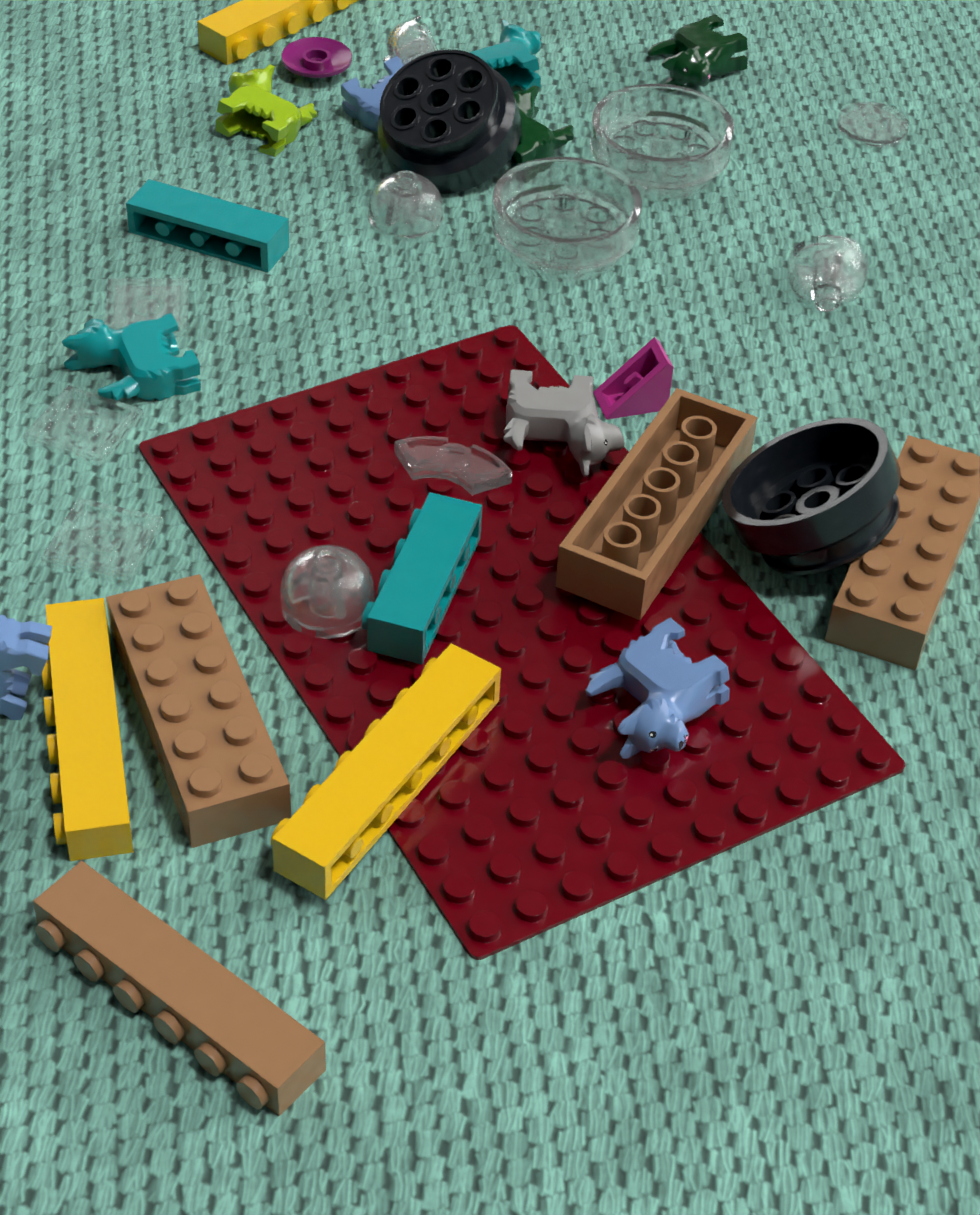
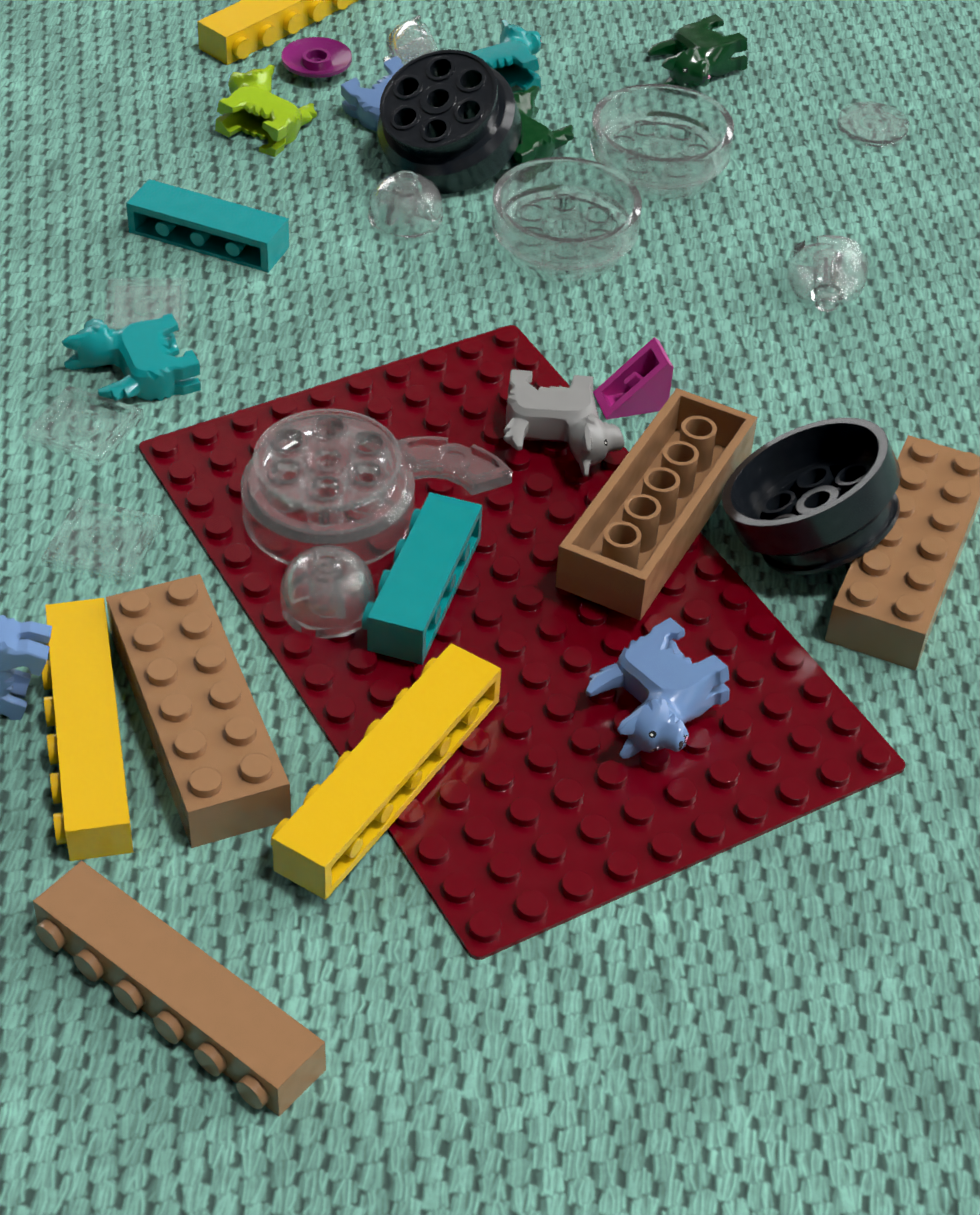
(326, 483): none -> clear wheel

